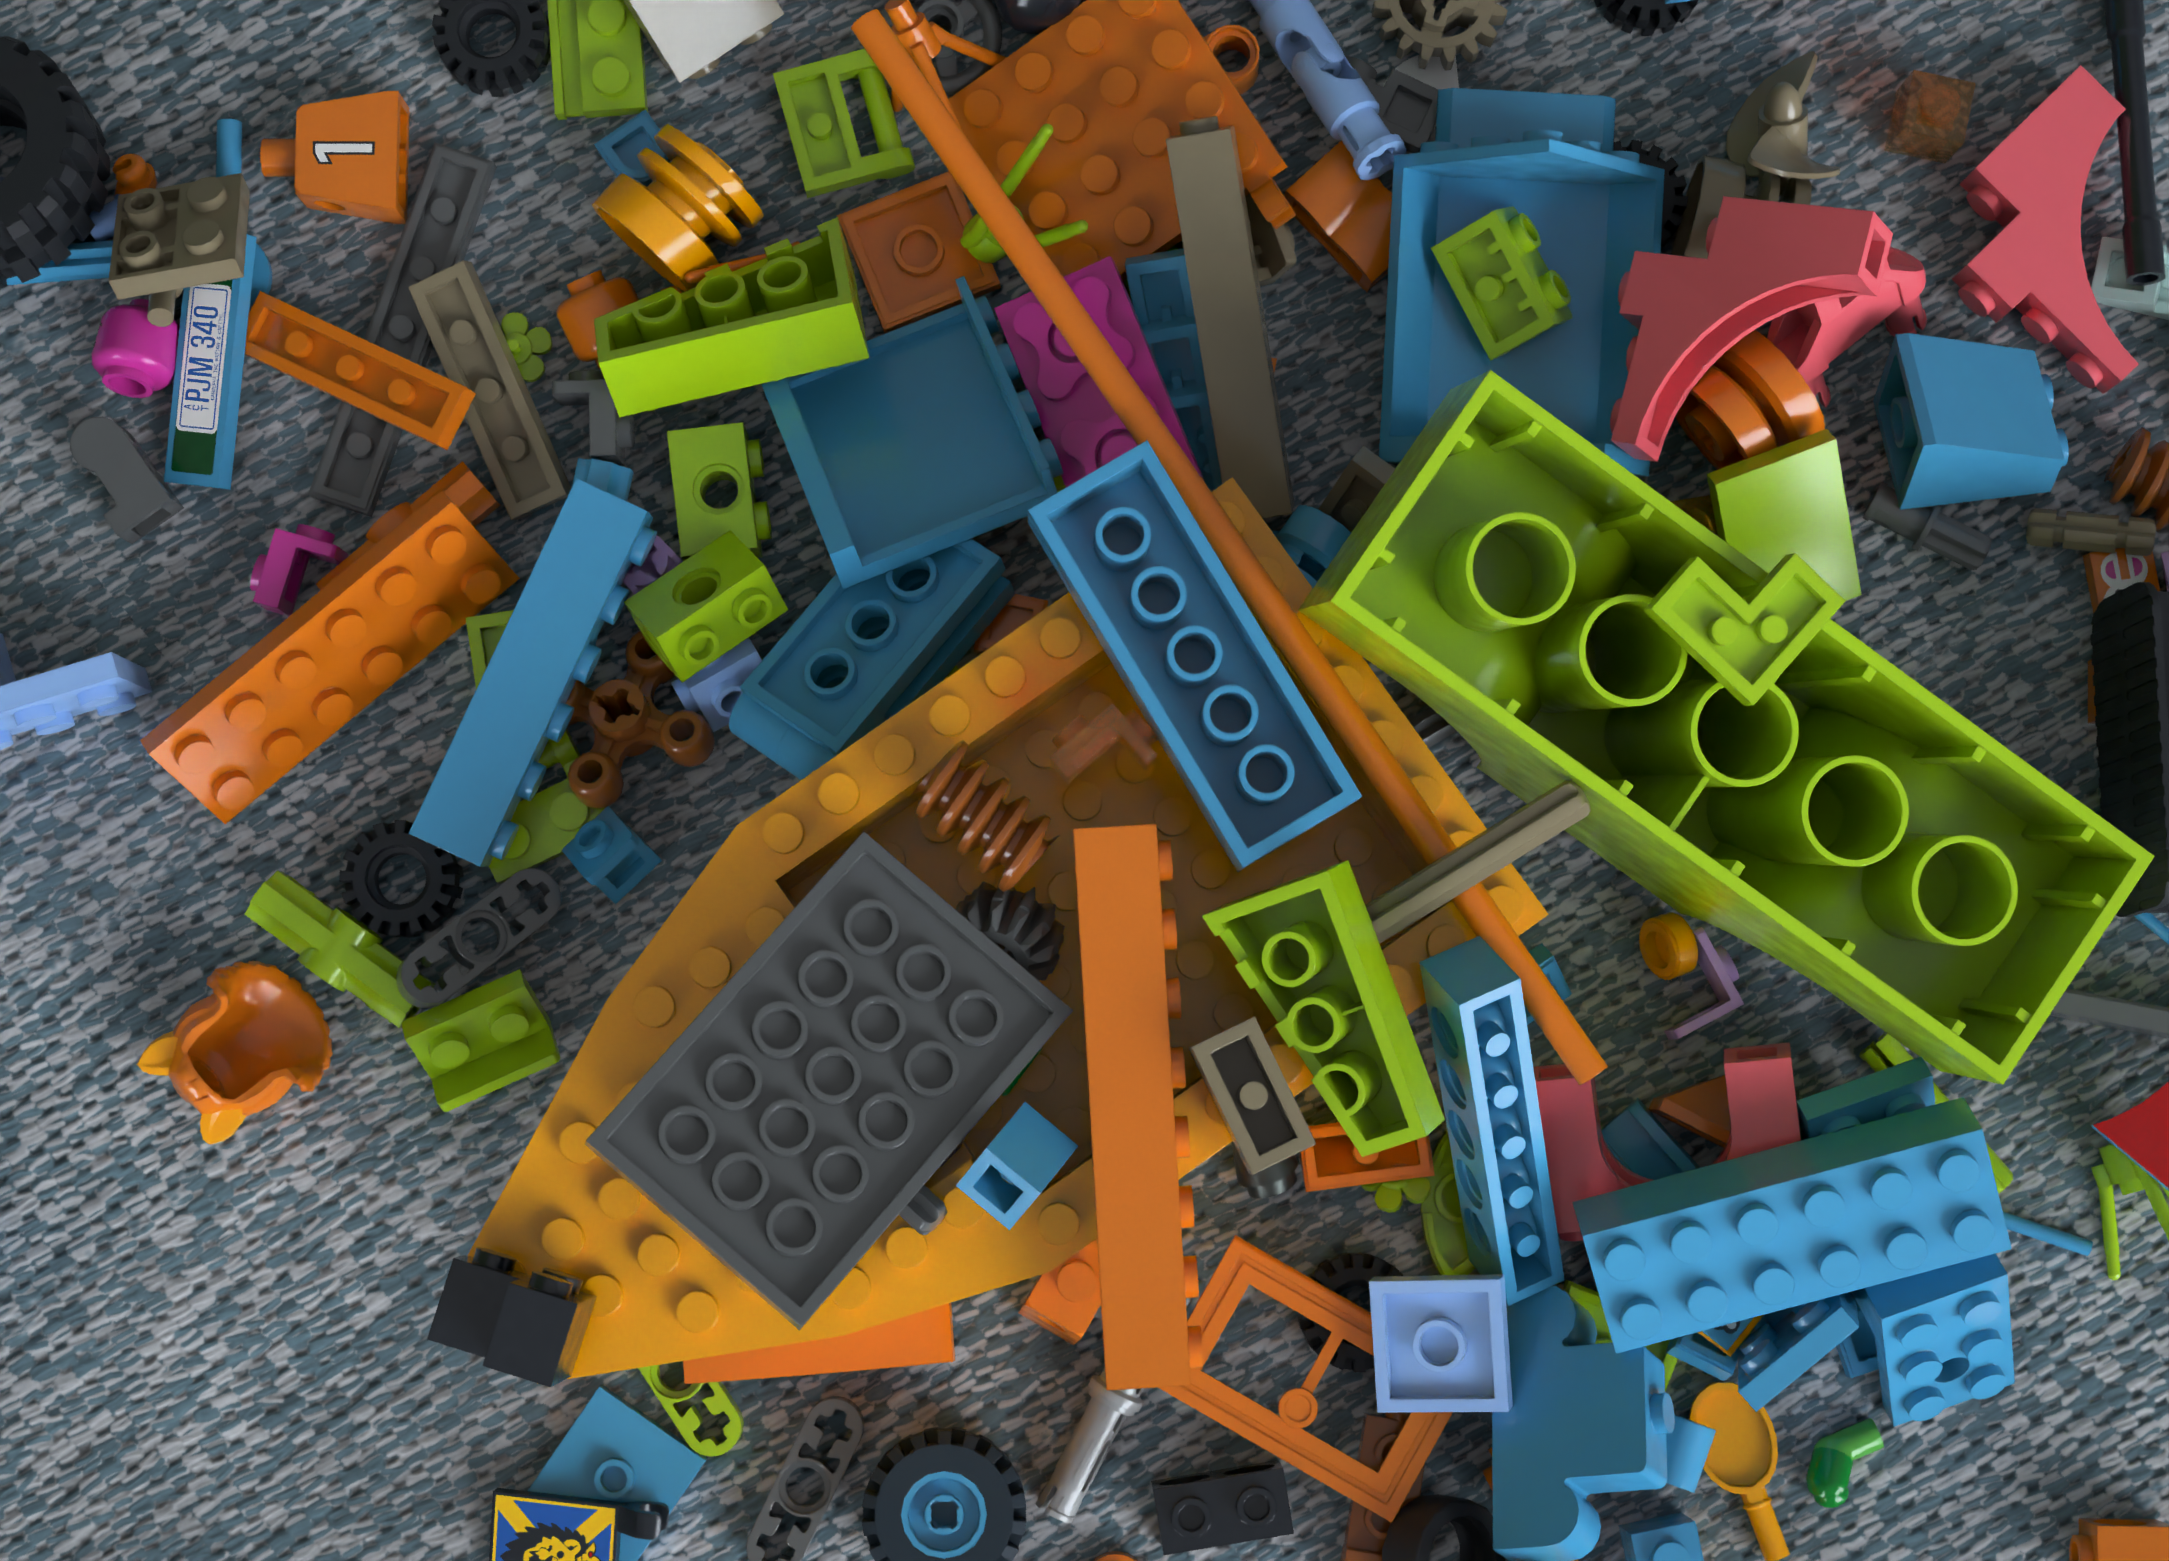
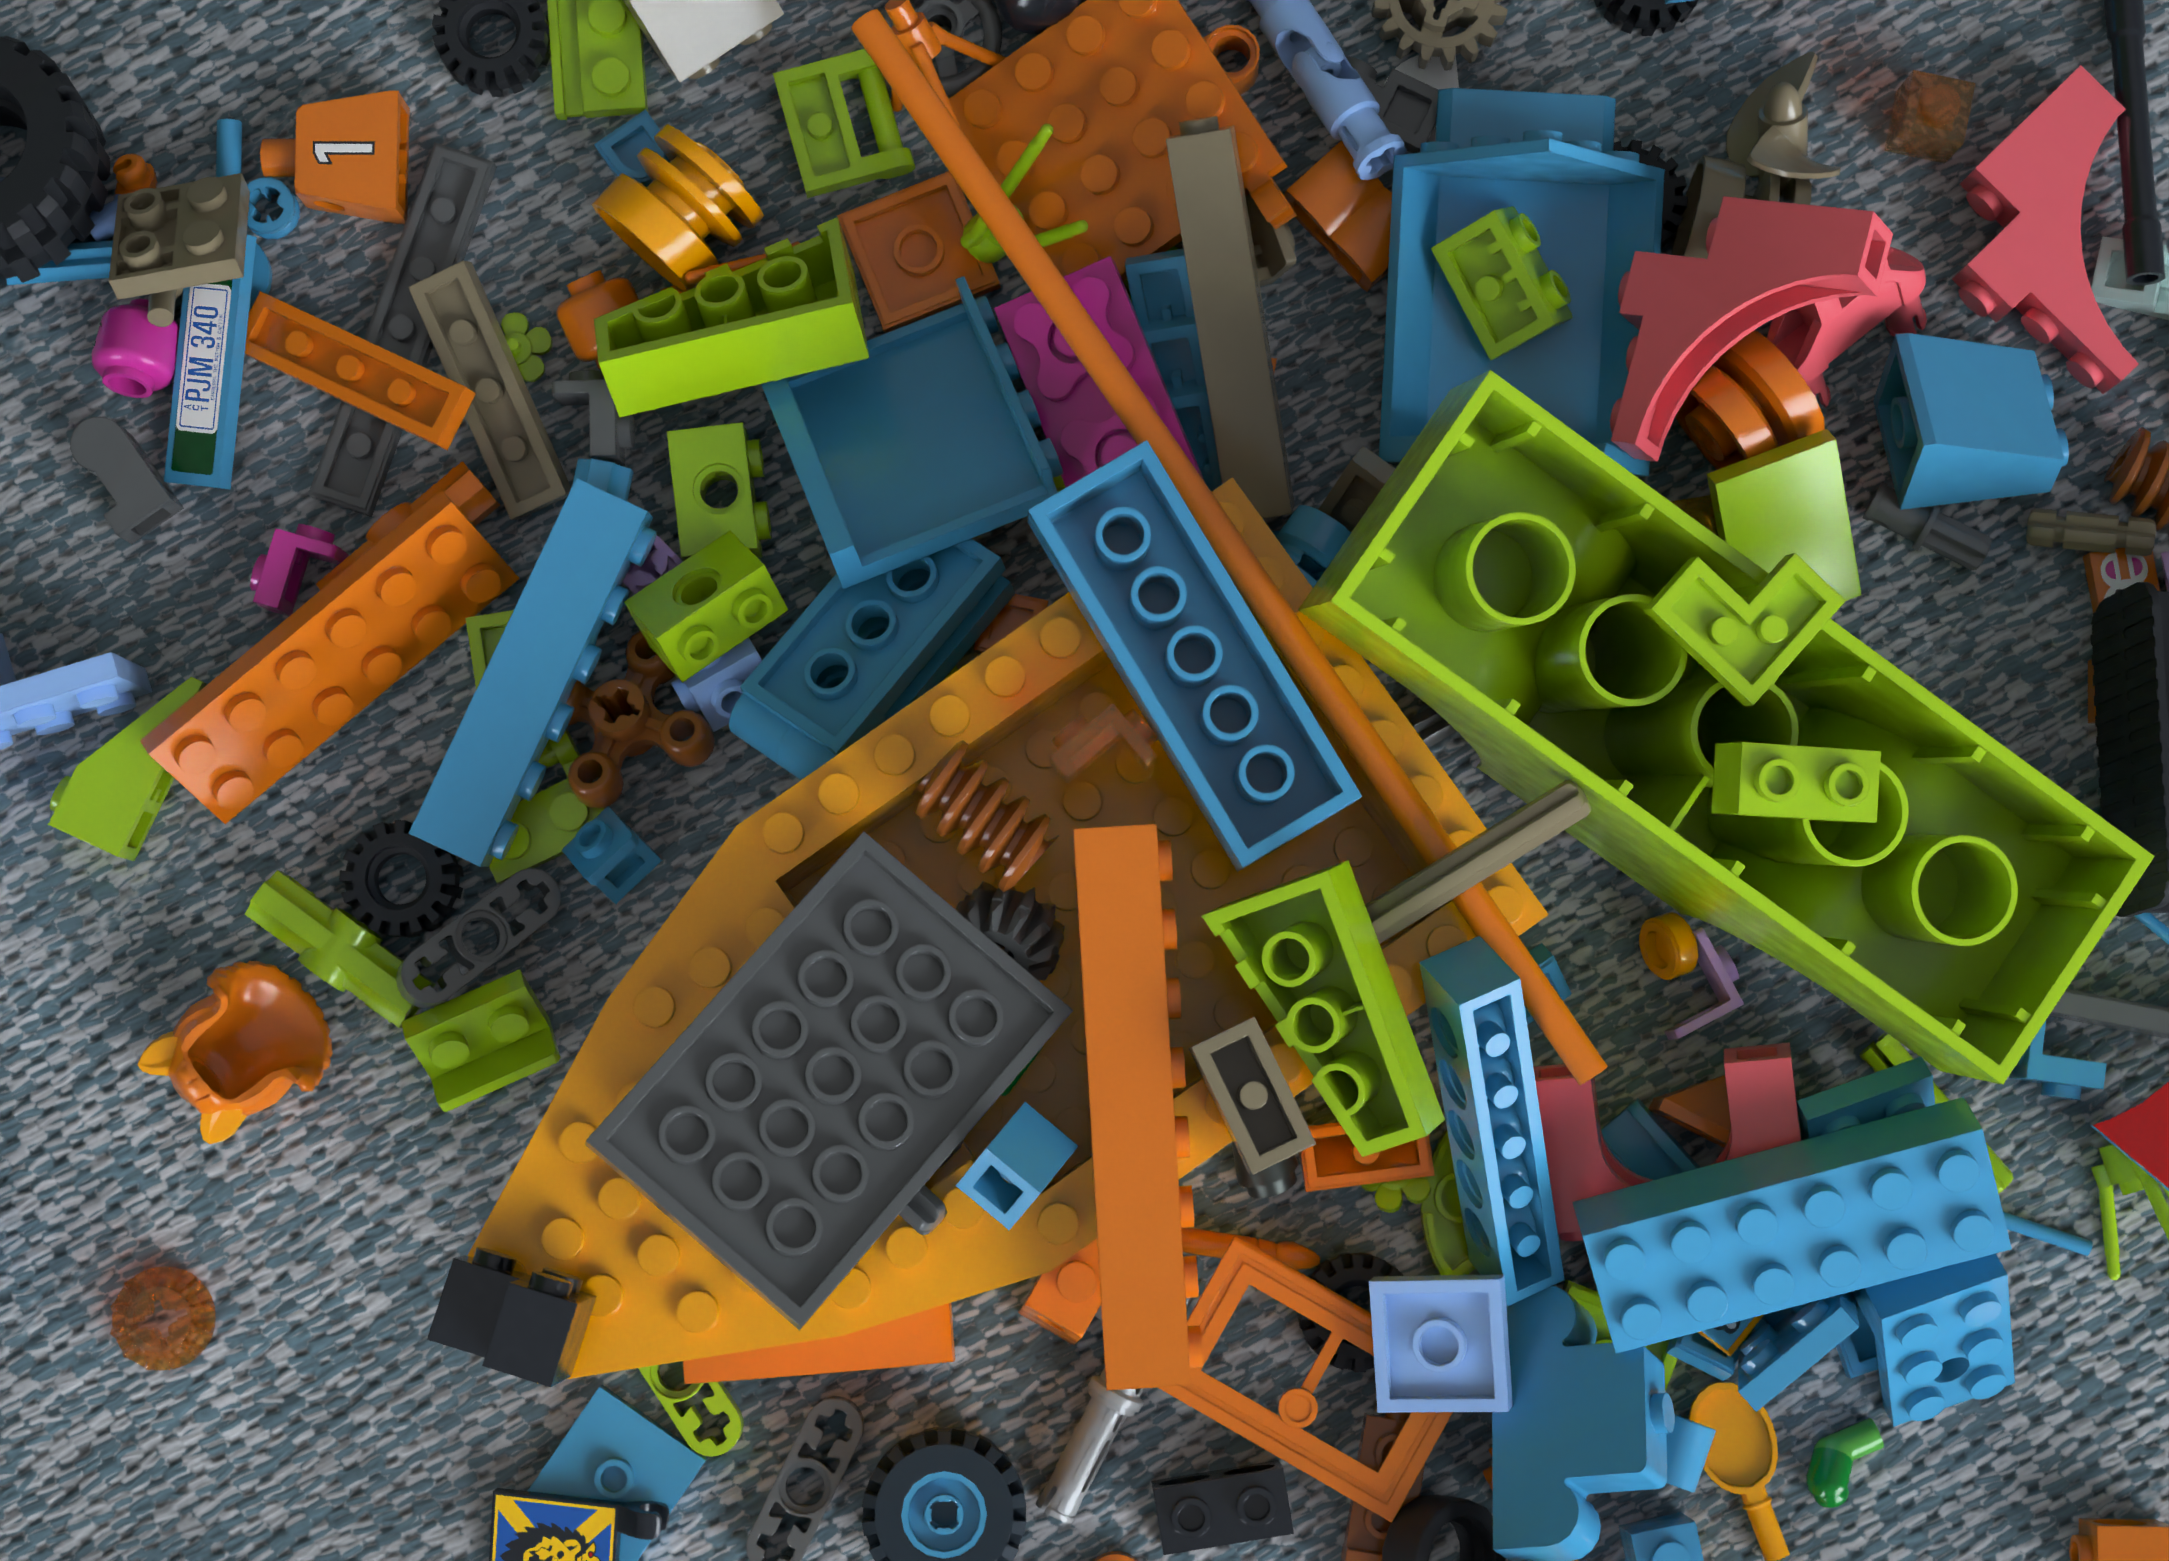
(119, 786): none -> lime slope
(187, 1336): none -> clear orange gear
(287, 201): none -> dark azure bush
(1216, 1243): none -> orange piece
(1796, 782): none -> lime brick
(2059, 1075): none -> dark azure bracket

